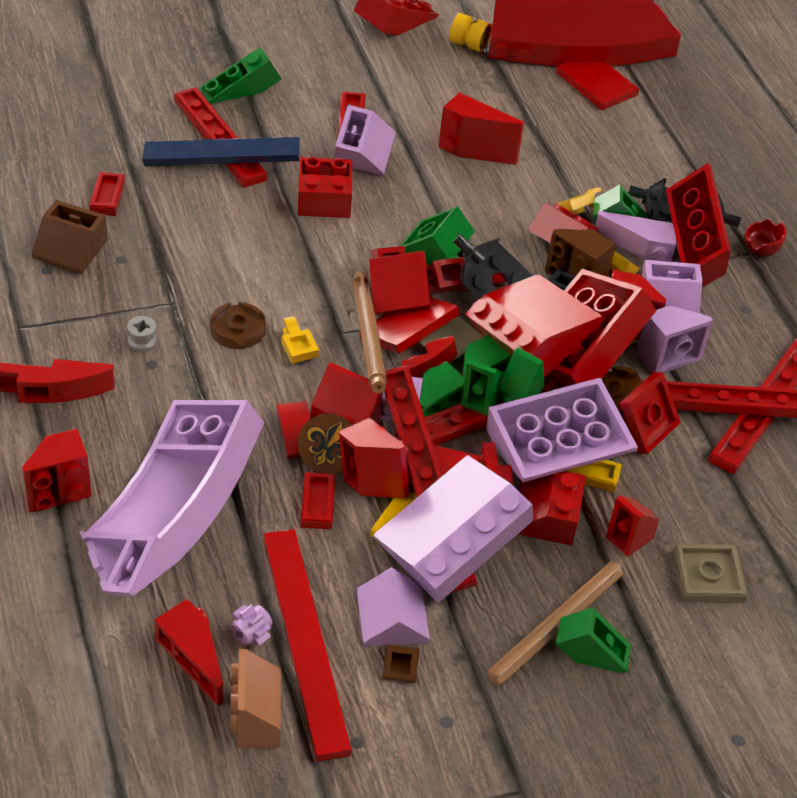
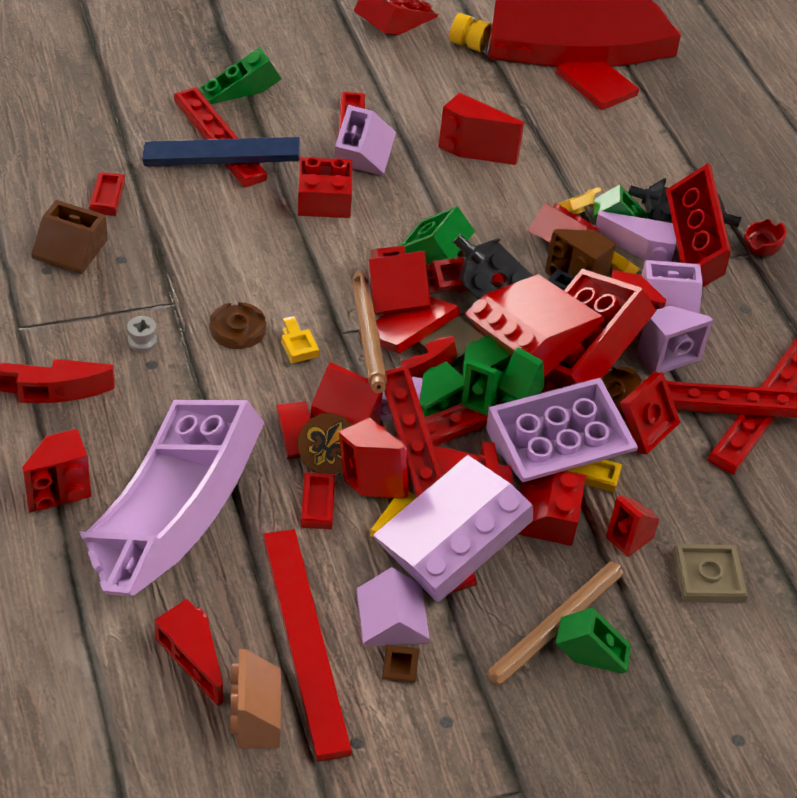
(251, 625): lavender gear -> none

